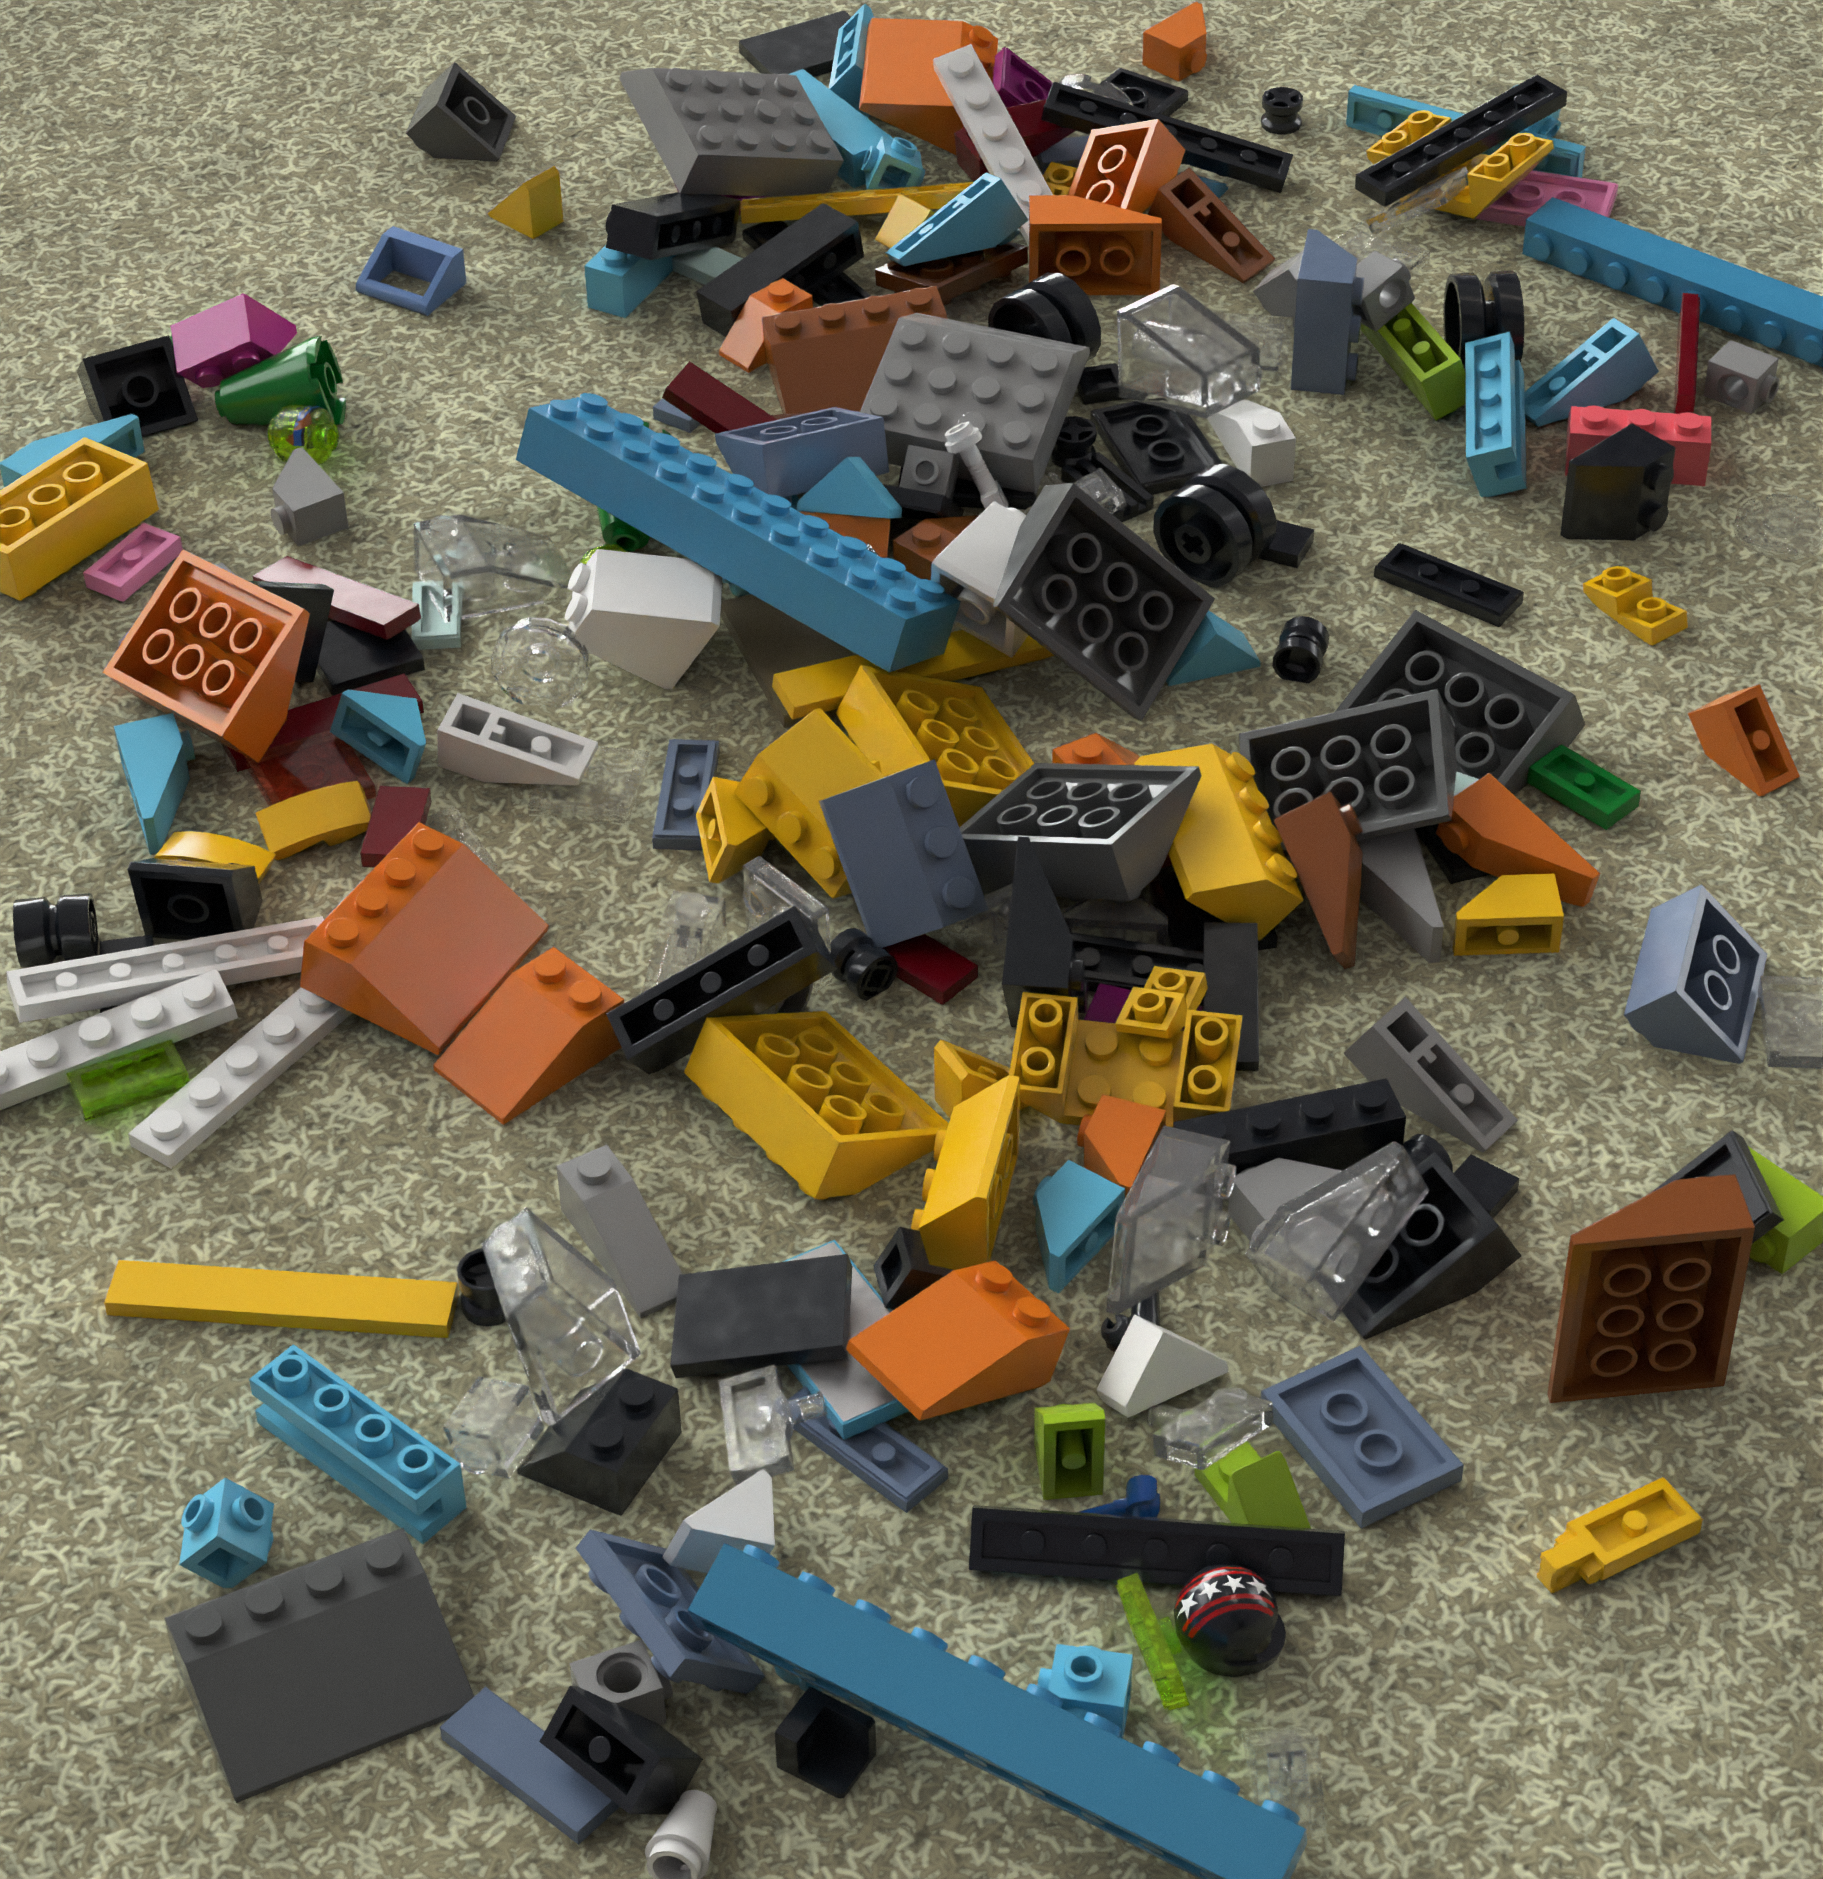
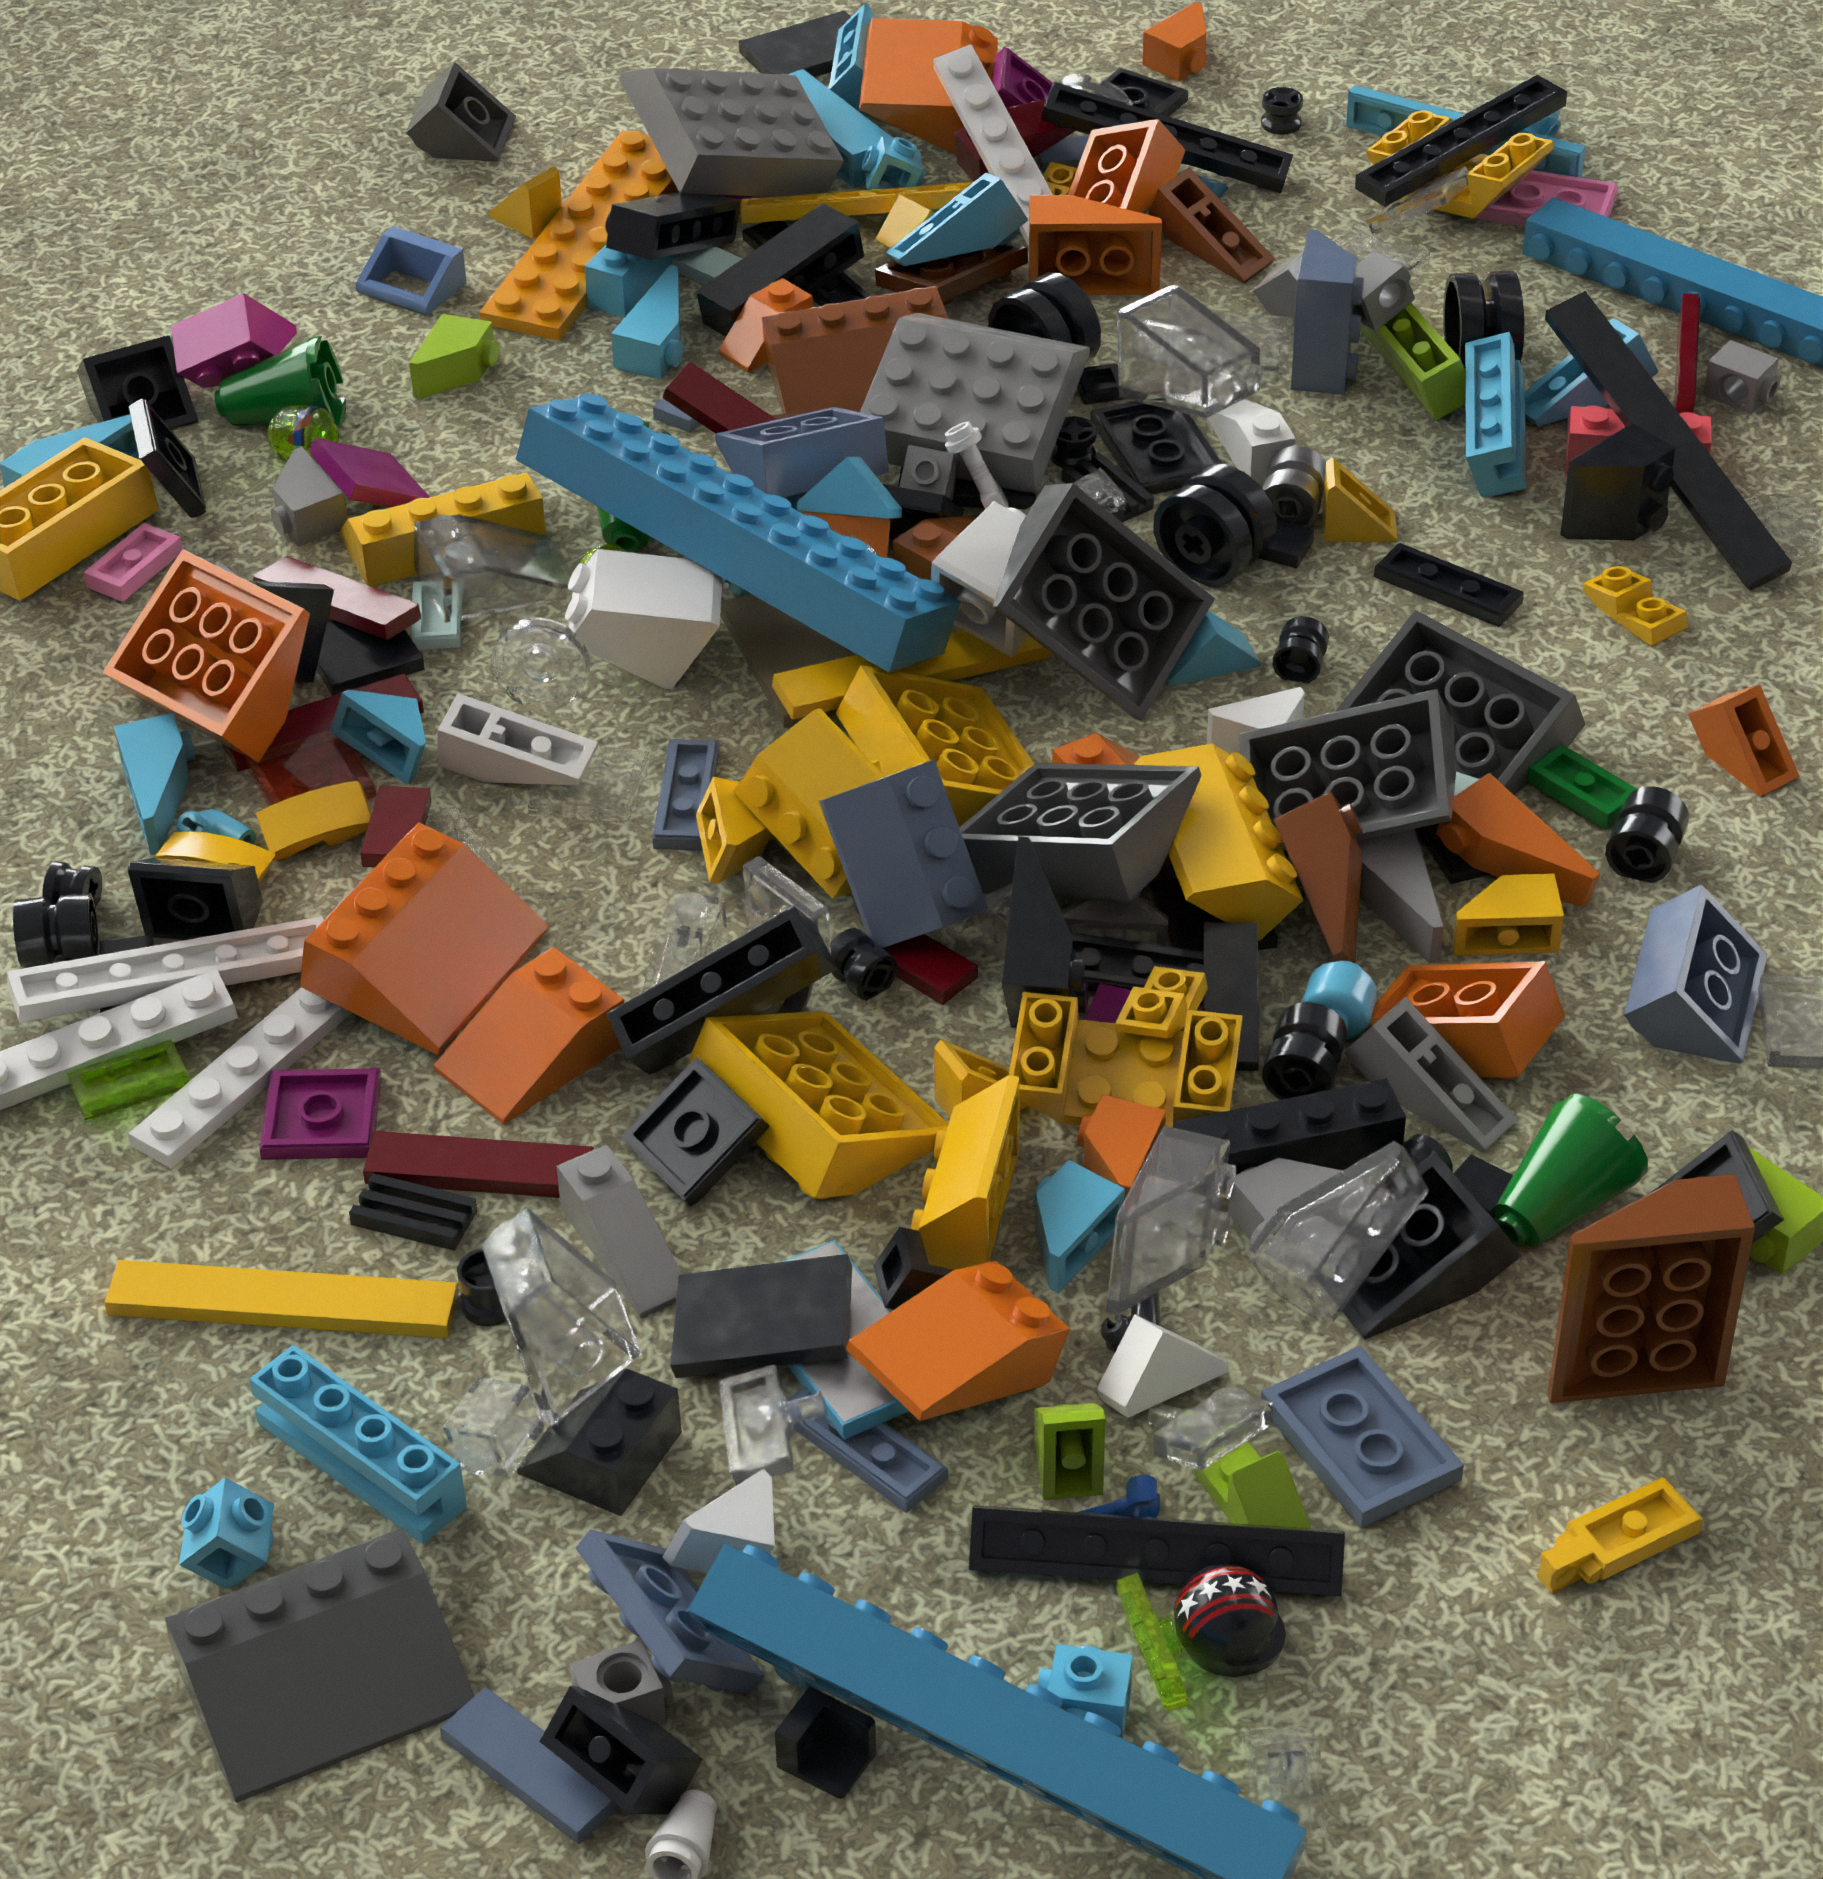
(64, 880): none -> black wheel
(167, 458): none -> black tile
(215, 822): none -> medium azure arm
(320, 1113): none -> magenta tile
(366, 474): none -> magenta tile
(384, 539): none -> yellow slope
(417, 1205): none -> black tile
(453, 355): none -> lime slope
(470, 1163): none -> dark red tile
(549, 281): none -> light orange plate
(650, 334): none -> medium azure slope
(694, 1132): none -> black tile
(1252, 714): none -> white slope
(1296, 484): none -> flat silver wheel
(1304, 1051): none -> black wheel
(1346, 991): none -> medium azure head
(1353, 510): none -> yellow slope
(1485, 1011): none -> orange slope
(1569, 1171): none -> green cone
(1647, 834): none -> black wheel
(1697, 476): none -> black tile

